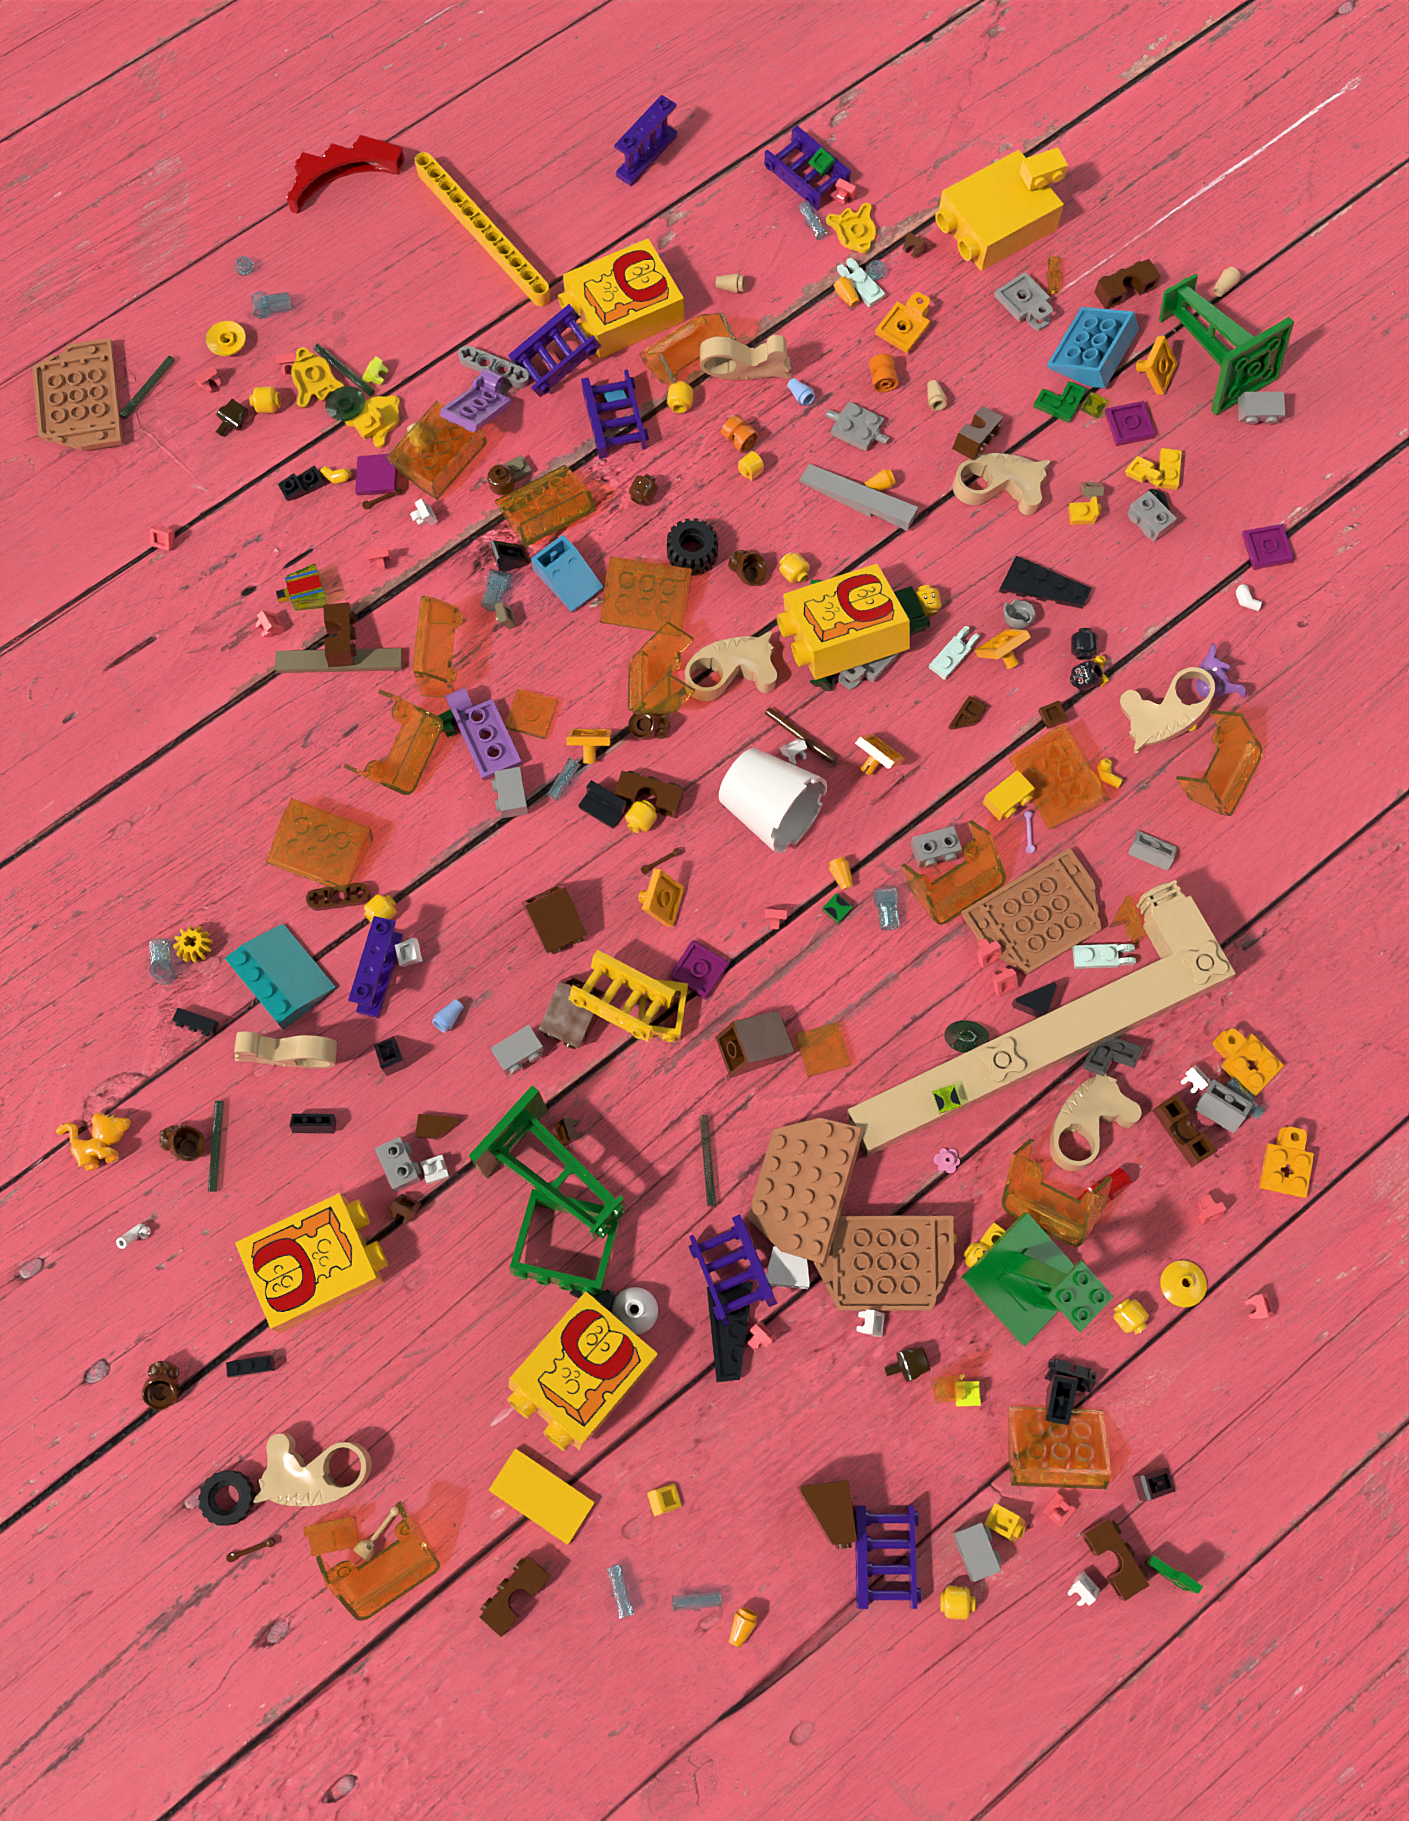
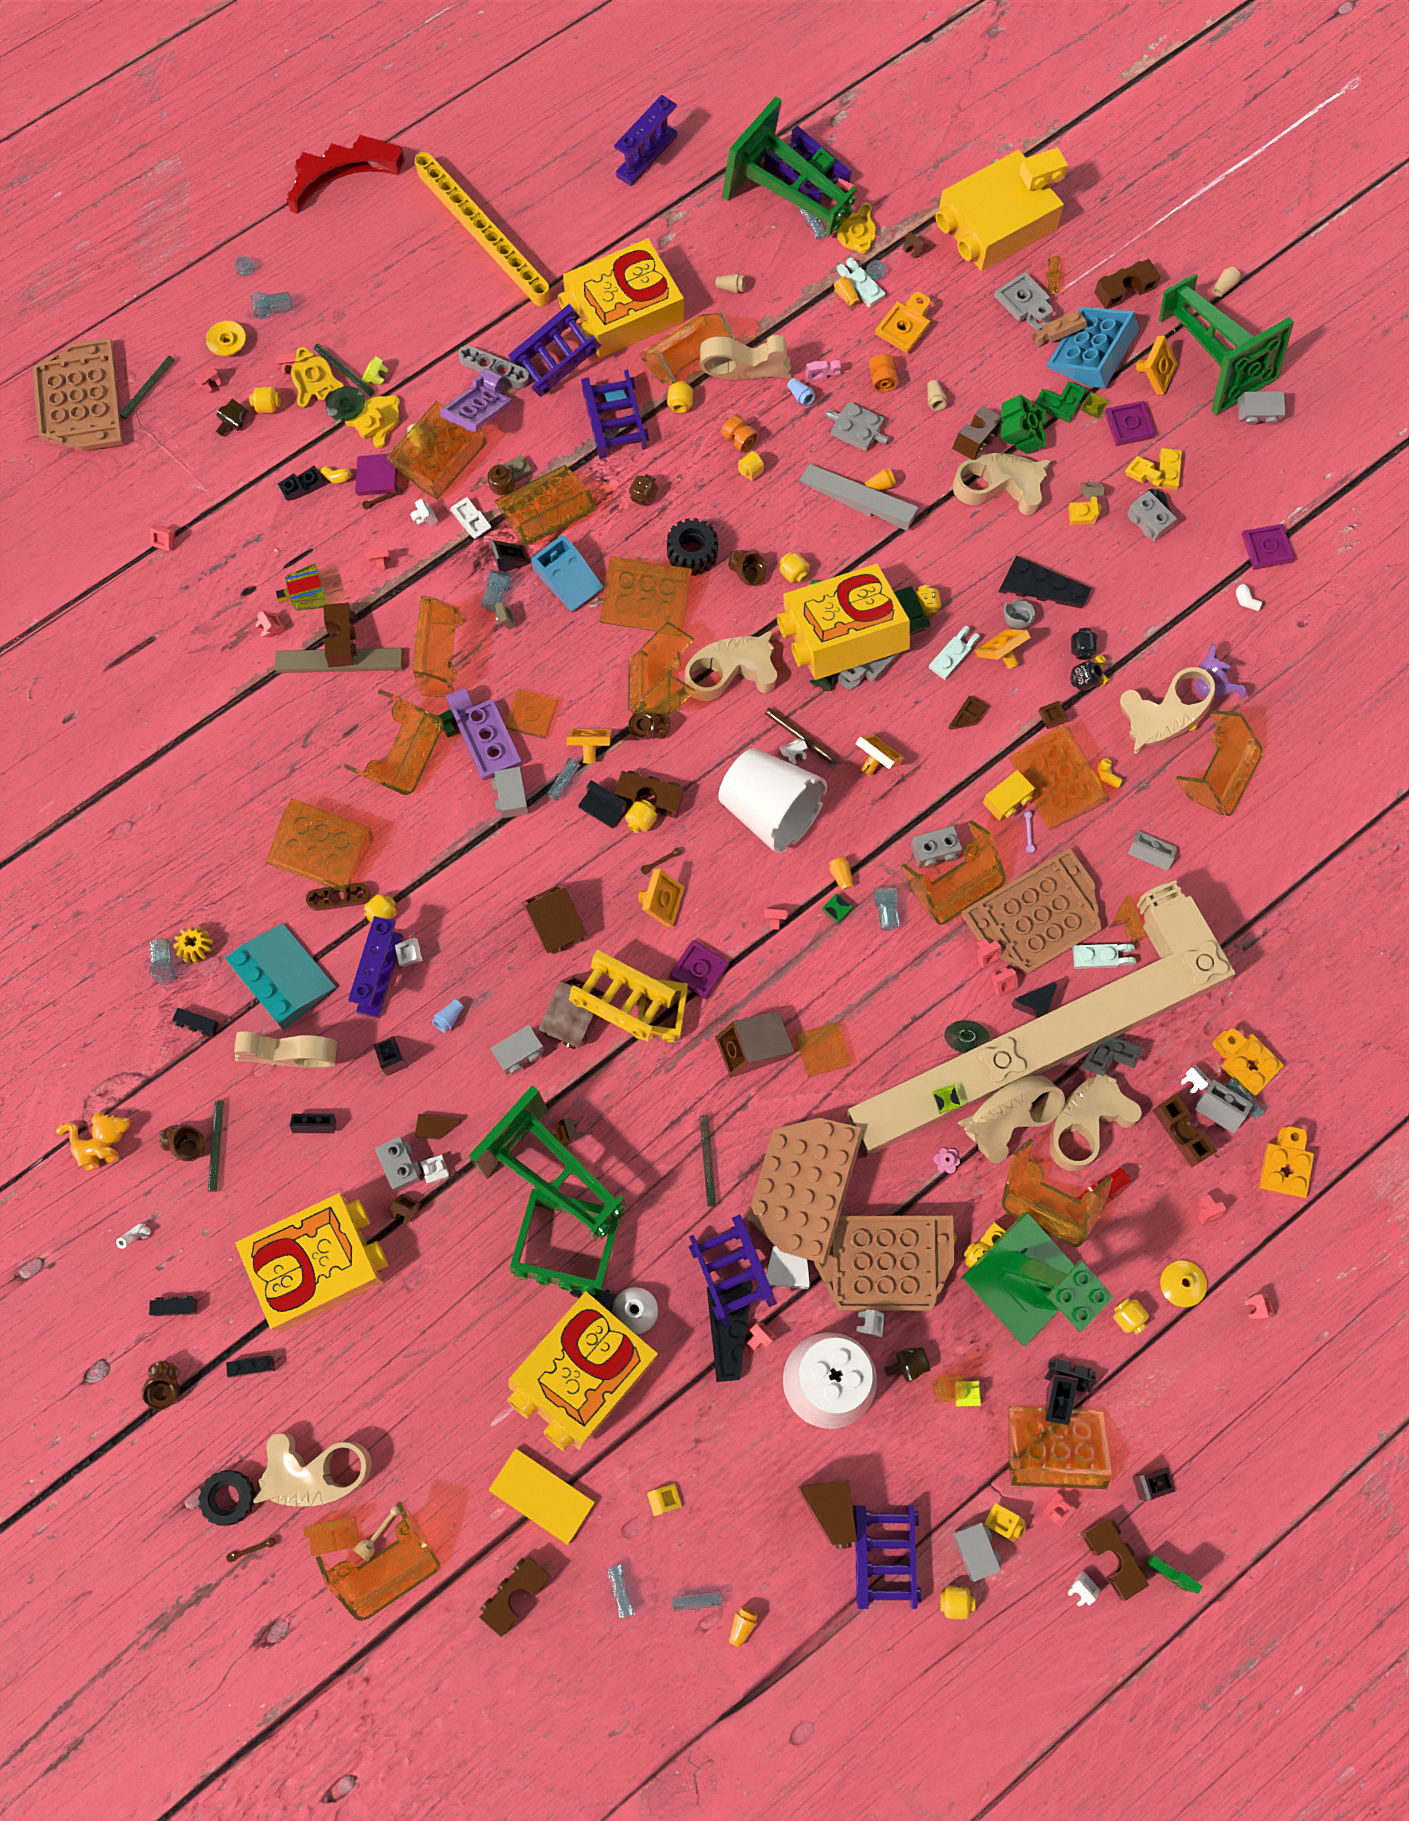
(173, 1306): none -> black piece
(470, 518): none -> white slope
(748, 154): none -> green piece
(815, 1395): none -> white cone
(820, 369): none -> bright pink plate
(1010, 1109): none -> tan animal
(1023, 424): none -> green brick
(1059, 328): none -> nougat plate

